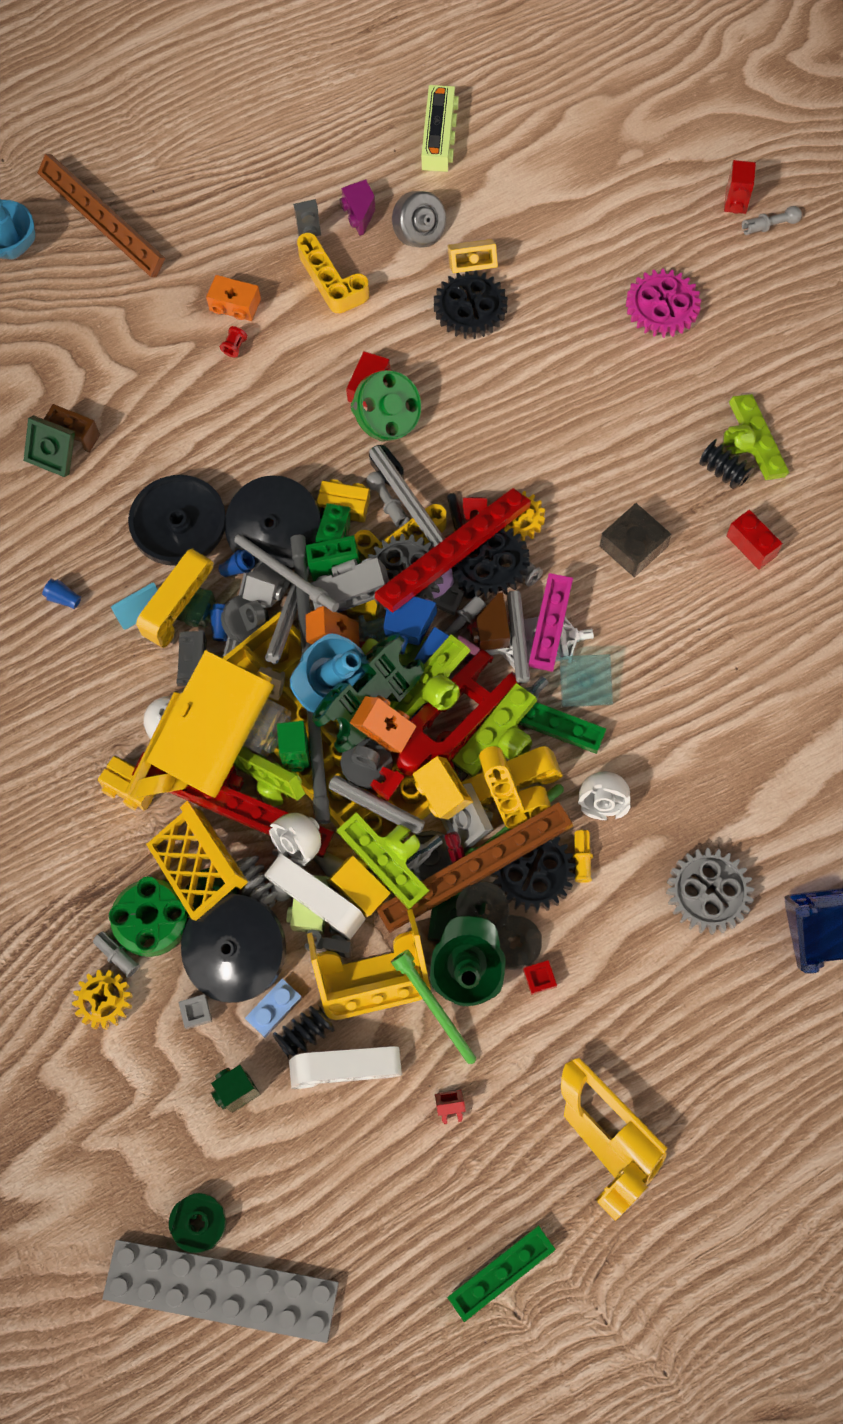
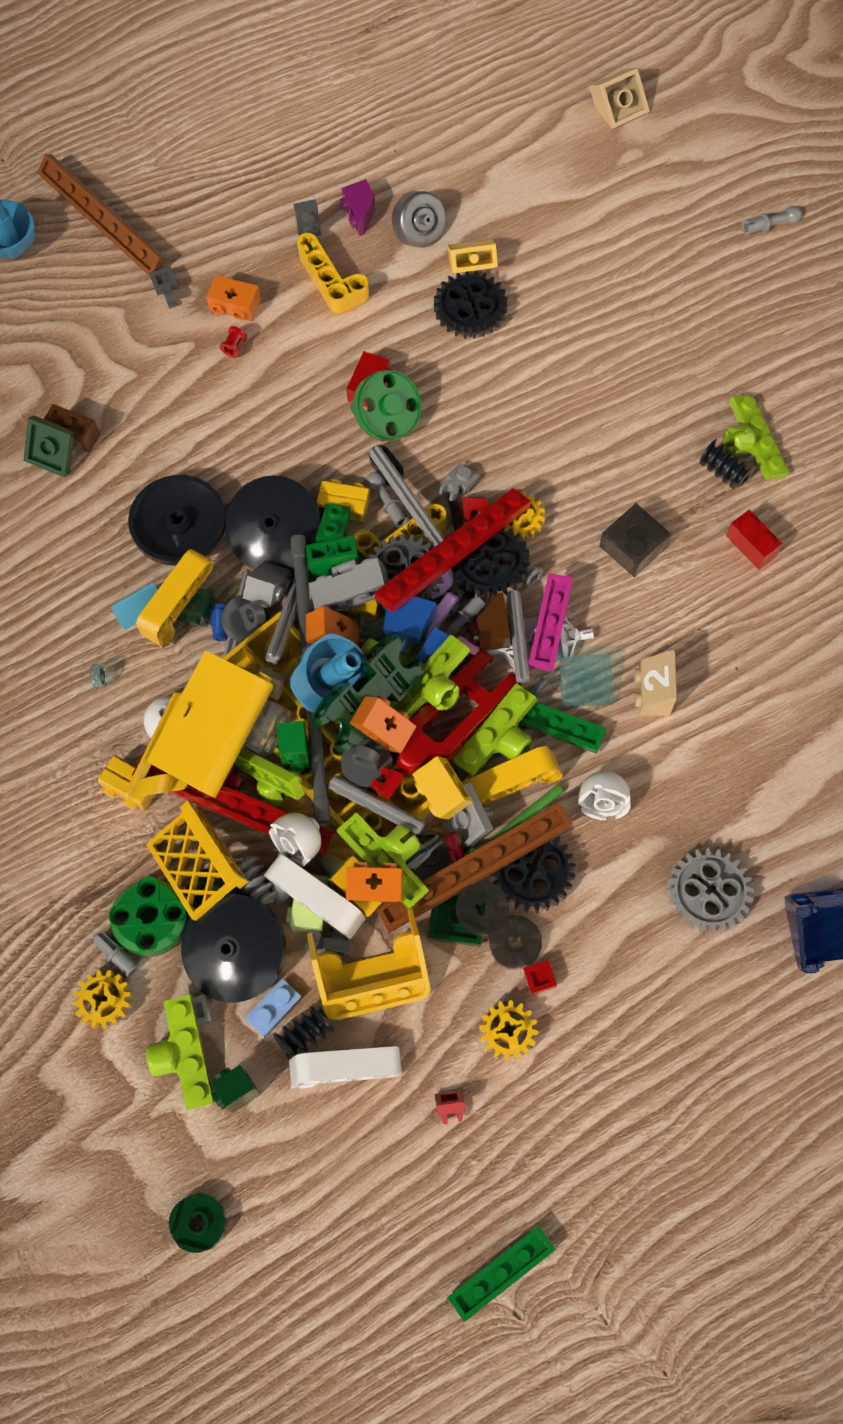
(59, 593): blue cone -> none
(98, 676): none -> clear light blue tile
(165, 283): none -> dark grey plate
(182, 1053): none -> lime plate
(191, 648): dark grey hinge -> none
(221, 1291): light grey plate -> none
(238, 563): blue cone -> none
(316, 594): light grey bar -> none
(359, 890): none -> orange brick
(405, 963): bright green piece -> none
(438, 128): yellowish green brick -> none
(442, 610): none -> lavender tile
(459, 479): none -> light grey plate
(468, 961): dark green piece -> none
(505, 1019): none -> yellow gear
(512, 804): yellow beam -> none
(582, 856): yellow axle -> none
(620, 97): none -> tan slope
(630, 1156): yellow panel -> none
(656, 684): none -> tan slope
(663, 303): dark pink gear -> none
(739, 186): red brick -> none

